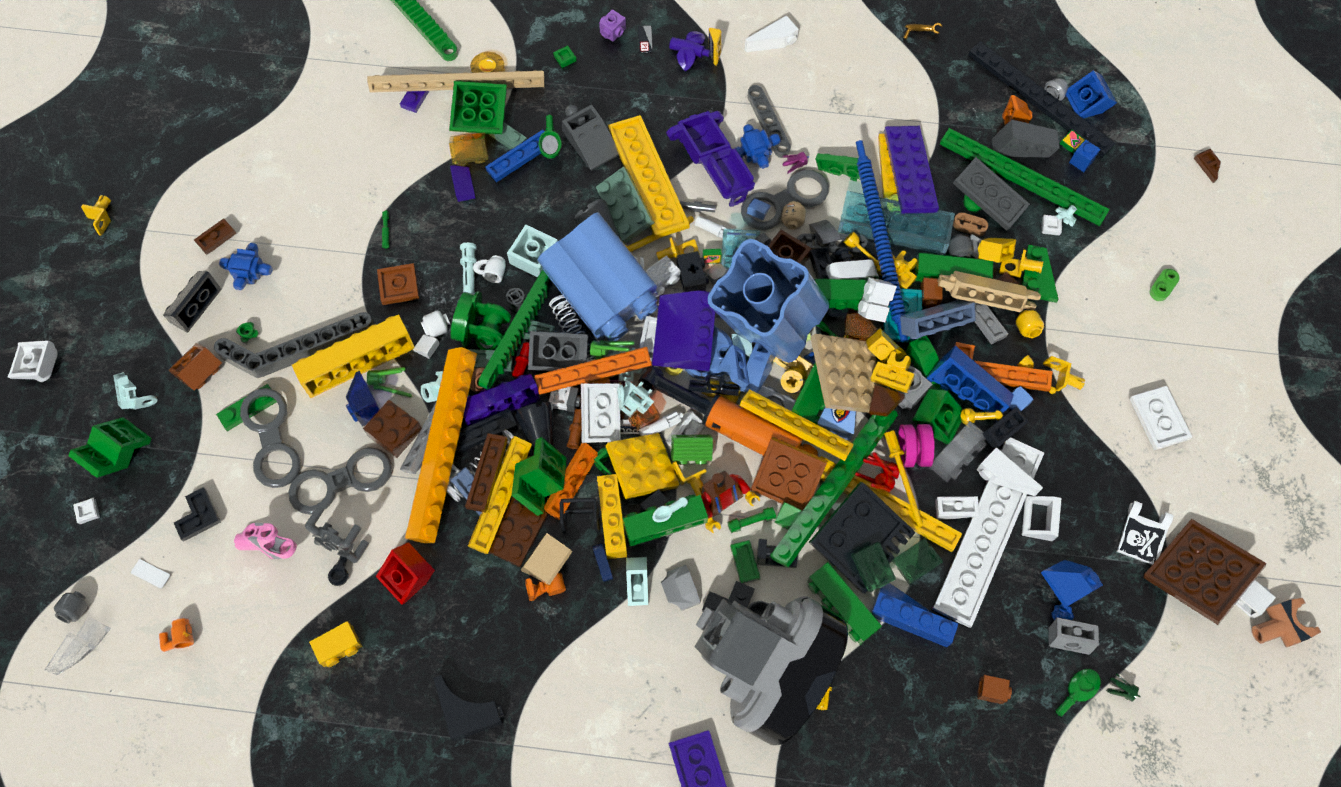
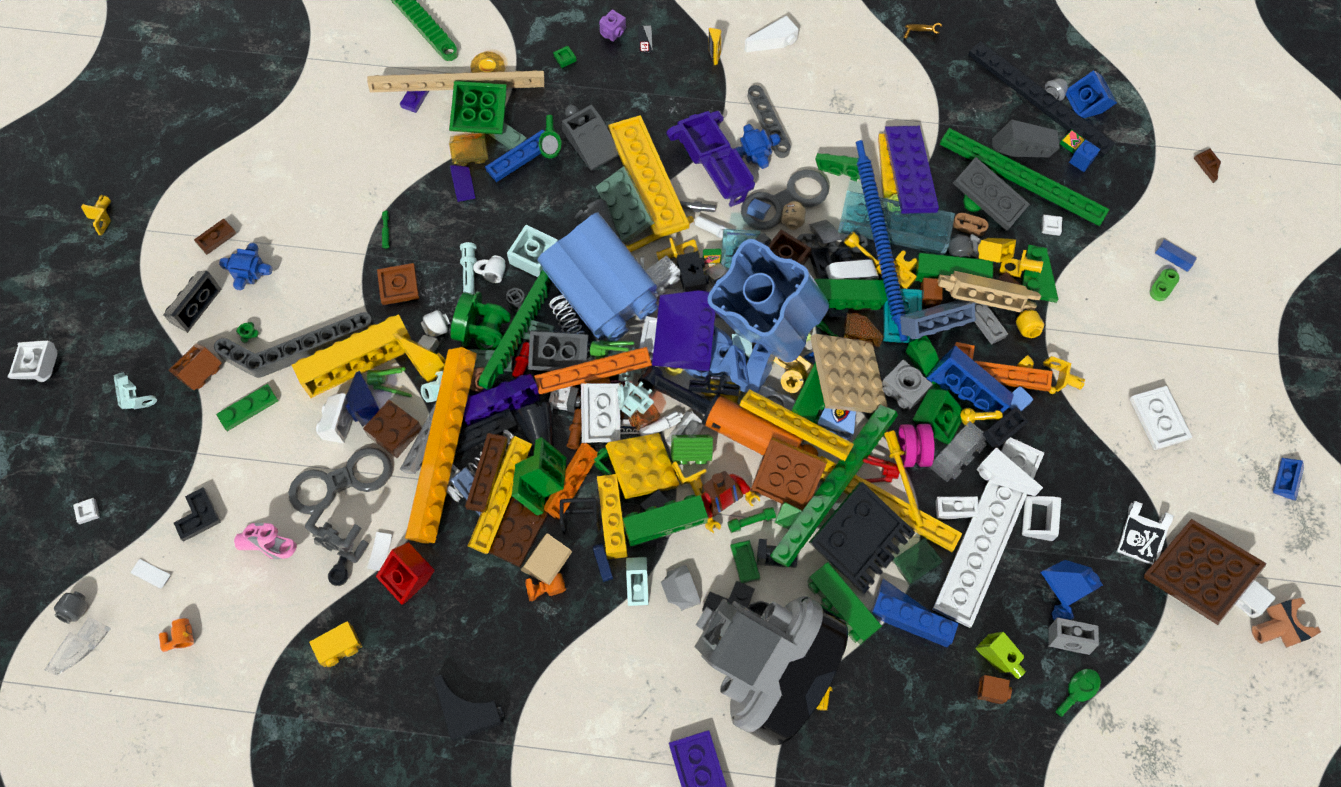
(109, 447): green bracket -> none
(270, 438): dark grey bar -> none
(335, 419): none -> white slope
(379, 551): none -> white sticker
(423, 358): none -> yellow slope
(664, 512): light aqua piece -> none
(689, 49): dark purple plant -> none
(798, 159): flat silver piece -> none
(873, 566): clear green plate -> none
(876, 299): white brick -> none
(882, 345): yellow slope -> none
(883, 480): red plant -> none
(884, 401): reddish brown slope -> none
(894, 373): yellow plate -> none
(900, 265): yellow hinge -> none
(1002, 654): none -> lime torso
(1016, 110): orange slope -> none
(1067, 215): light aqua plant -> none
(1130, 691): dark green piece -> none
(1176, 255): none -> blue slope
(1289, 478): none -> blue slope

